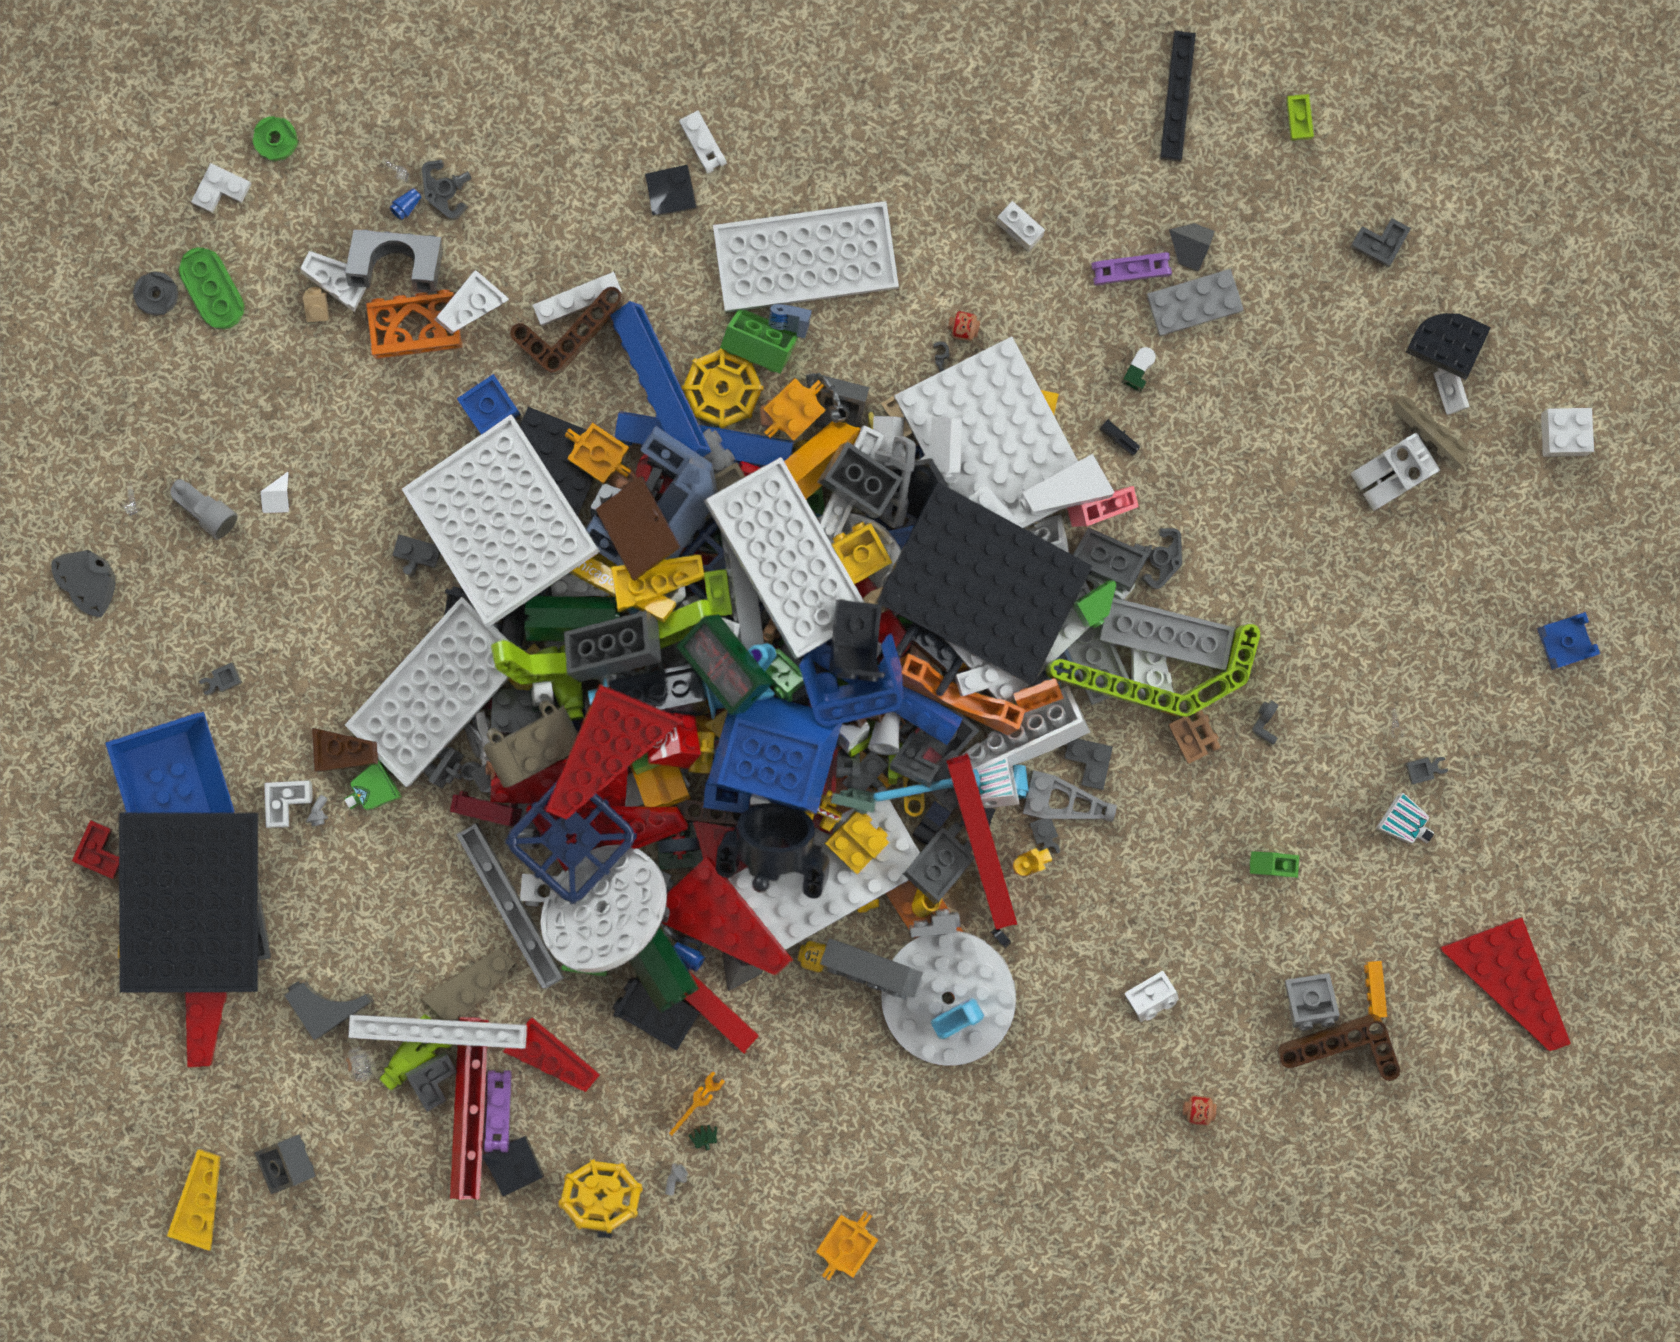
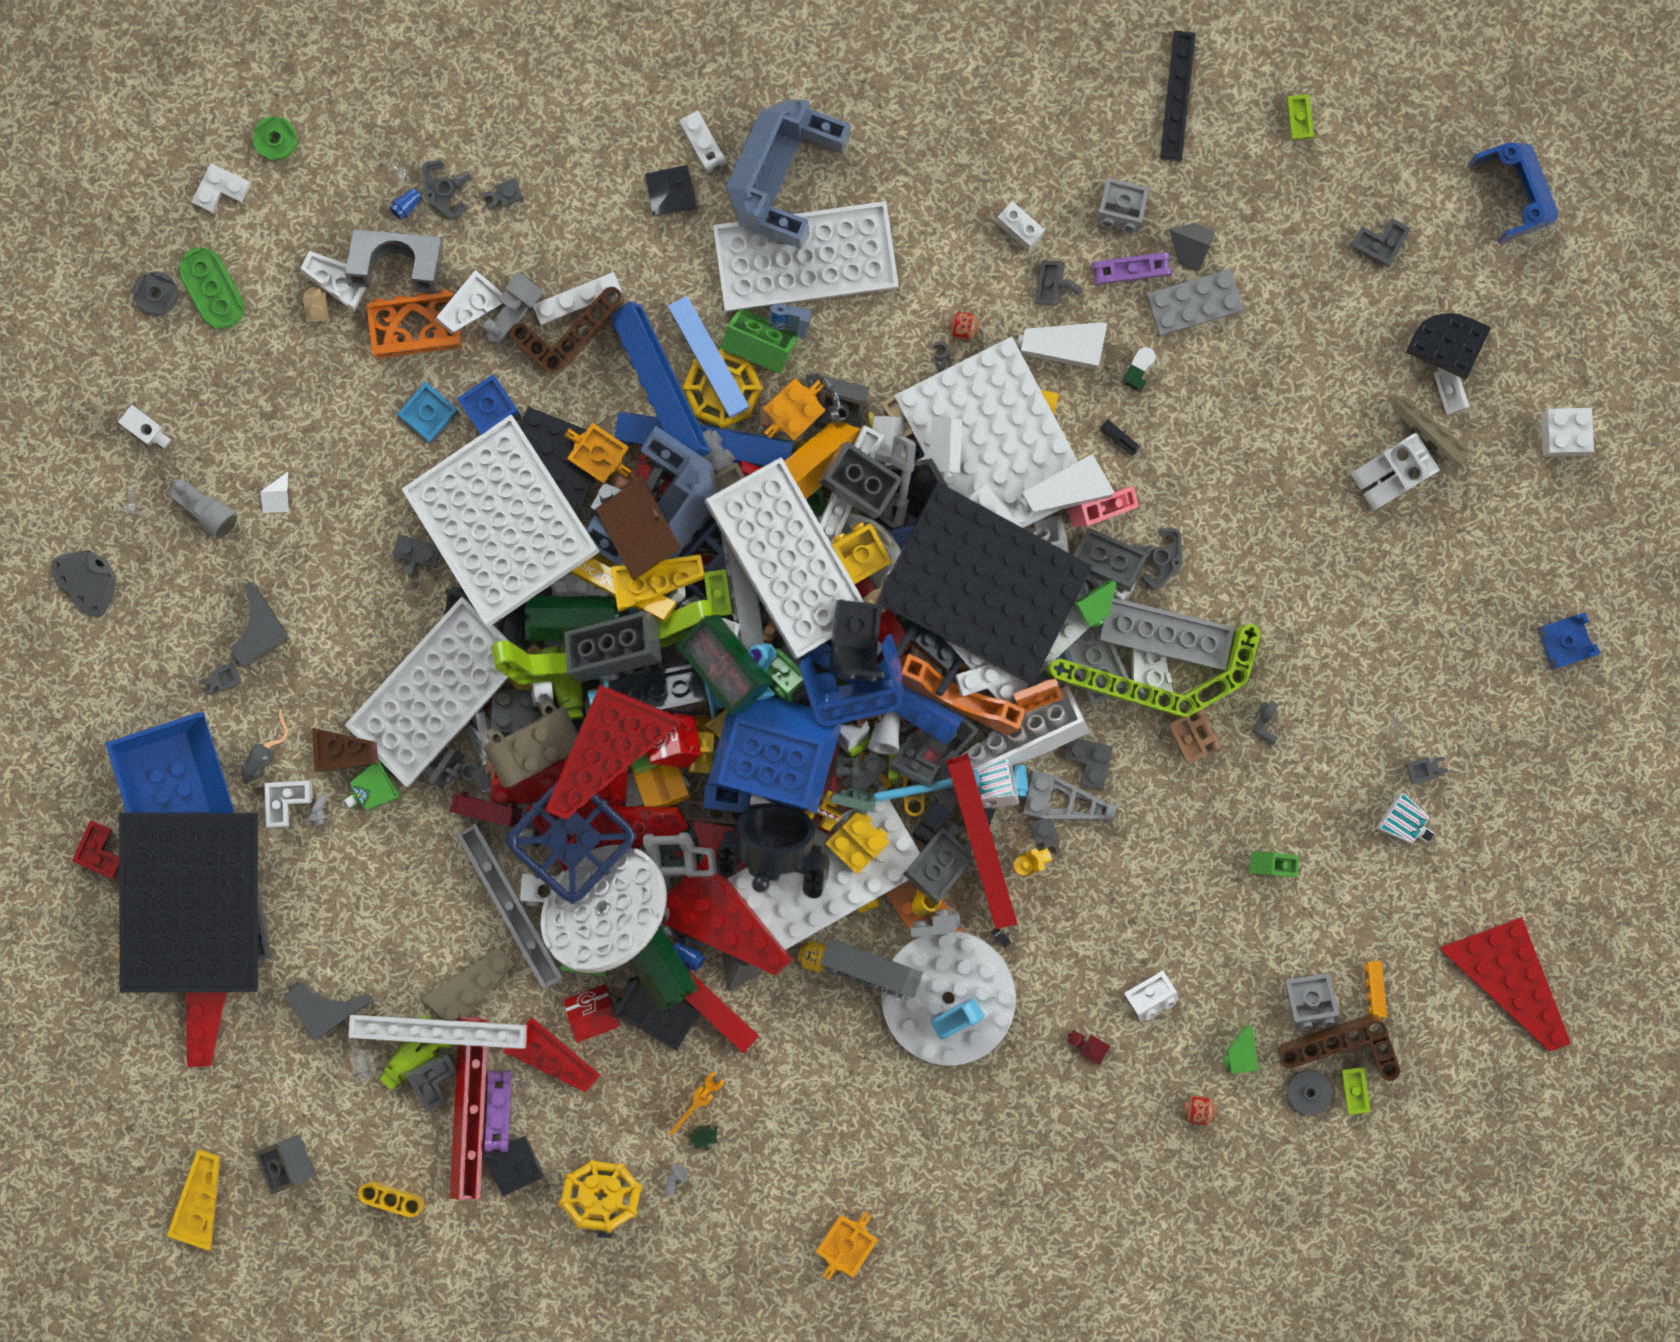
(137, 422): none -> white torso
(260, 757): none -> dark grey animal
(262, 633): none -> dark grey arch
(380, 1201): none -> yellow beam
(427, 412): none -> dark azure tile
(507, 193): none -> dark grey plate
(518, 297): none -> light grey piece
(591, 1013): none -> red slope
(652, 847): none -> light grey bar
(708, 357): none -> light blue tile
(767, 160): none -> sand blue wedge
(1051, 282): none -> dark grey plate
(1066, 344): none -> white slope
(1093, 1048): none -> dark red plate
(1122, 206): none -> light grey plate
(1241, 1052): none -> bright green slope
(1301, 1083): none -> dark grey plate
(1355, 1090): none -> lime plate
(1541, 208): none -> blue windscreen

